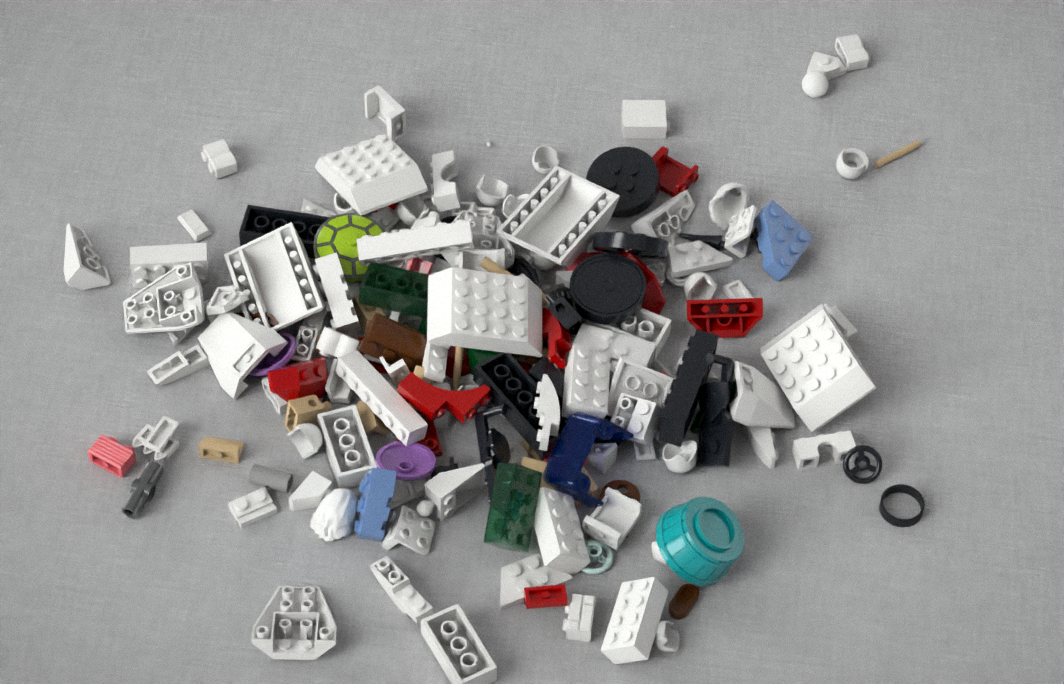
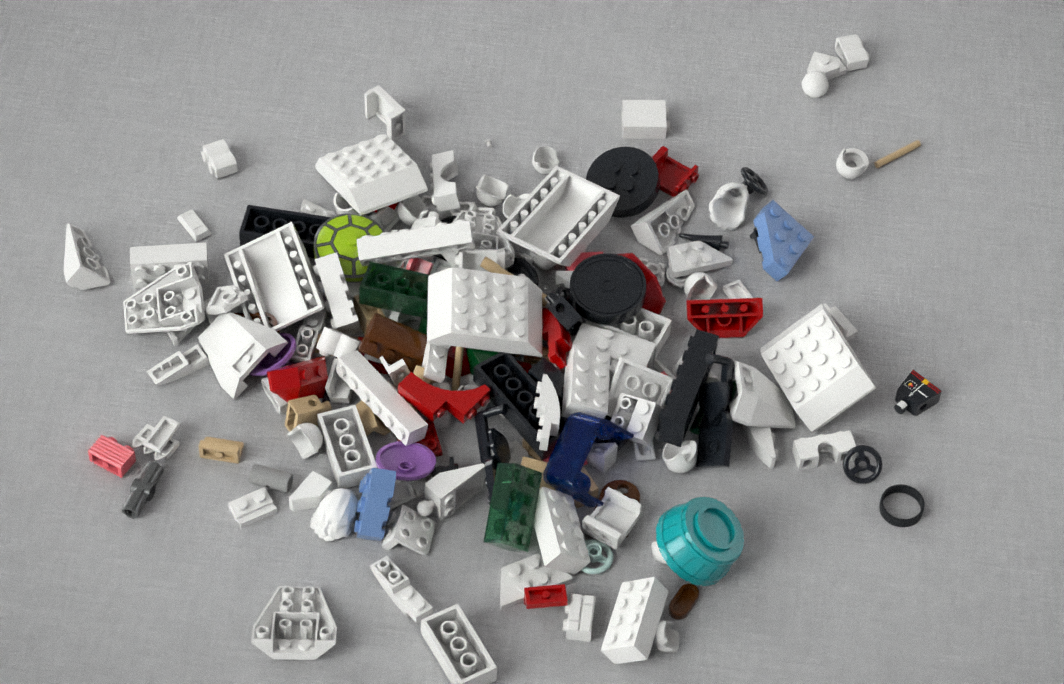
(624, 242): black brick -> none
(740, 232): white bracket -> none
(753, 182): none -> black piece
(916, 395): none -> black torso

